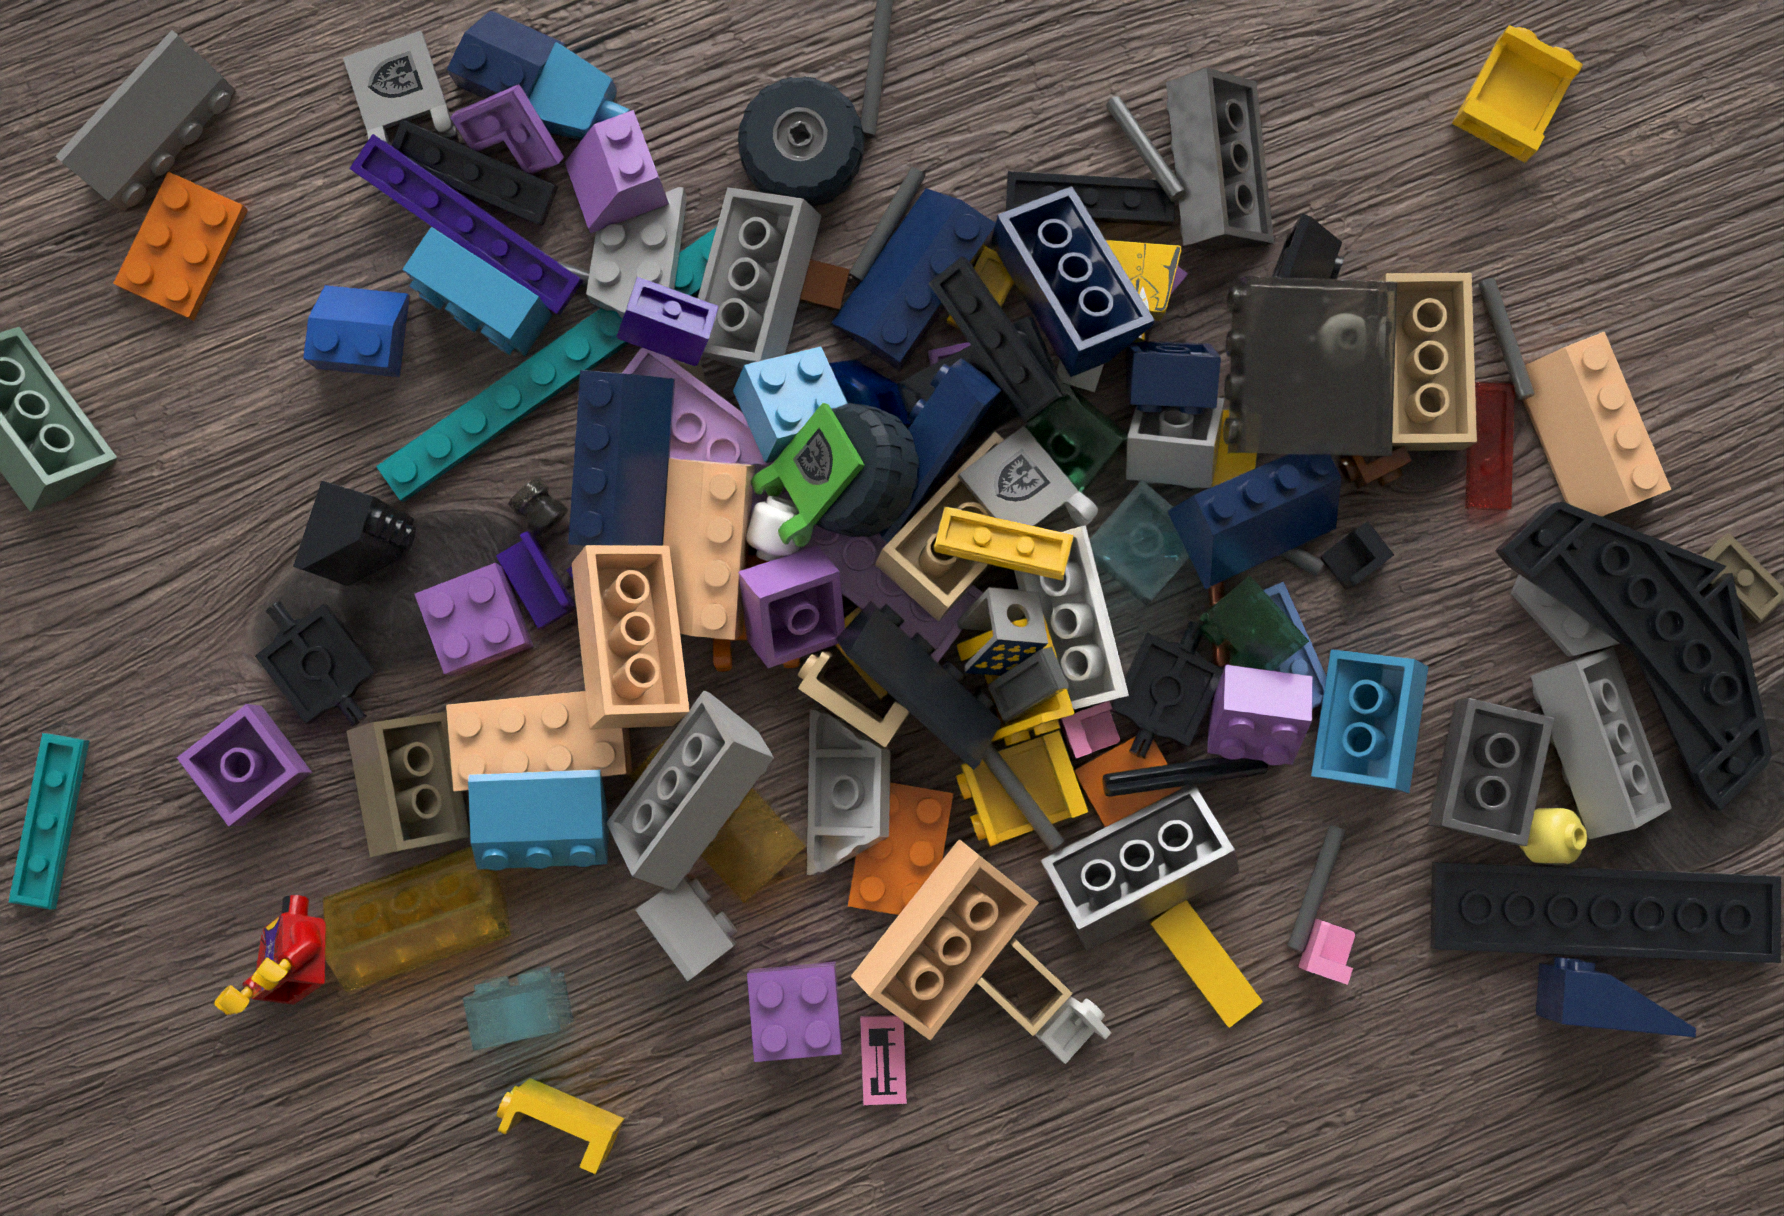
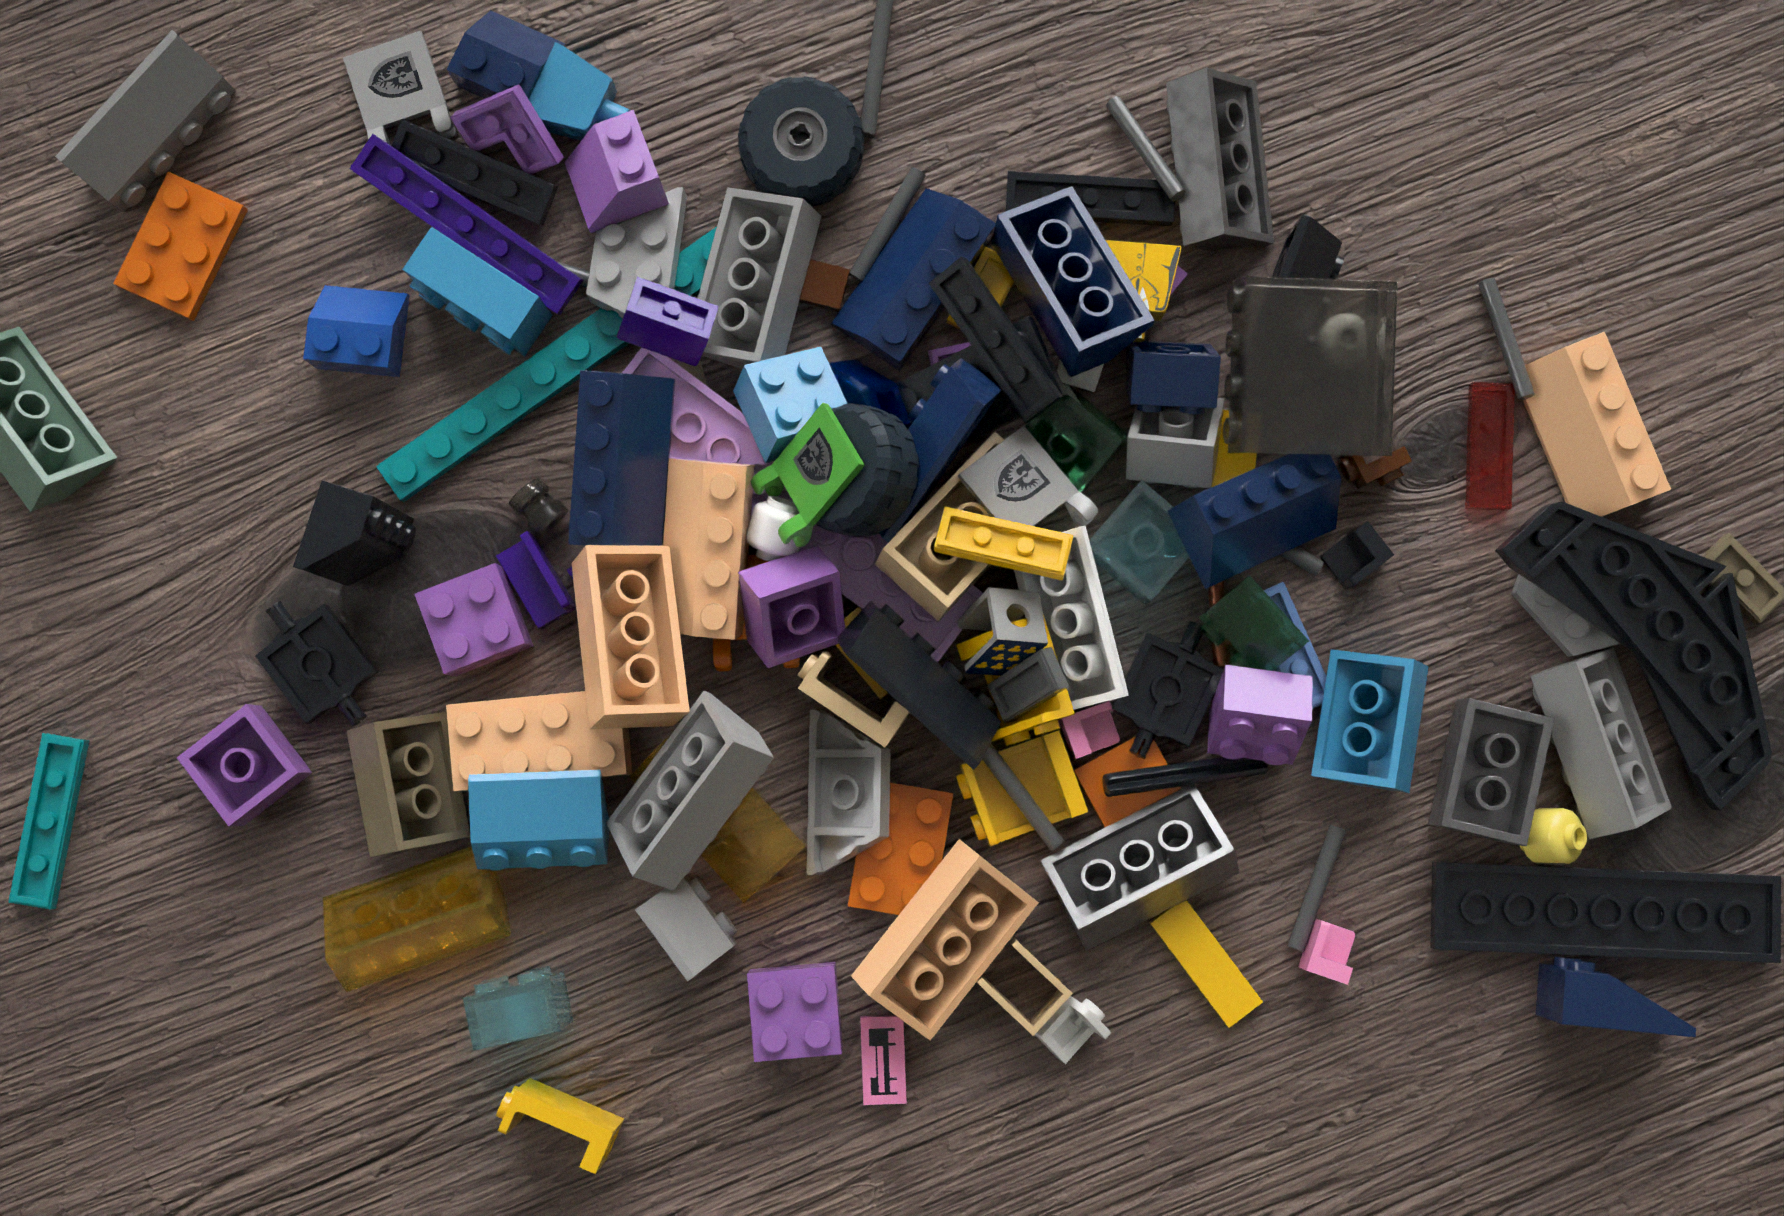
(288, 960): red torso -> none
(1434, 362): tan brick -> none
(1517, 92): yellow panel -> none

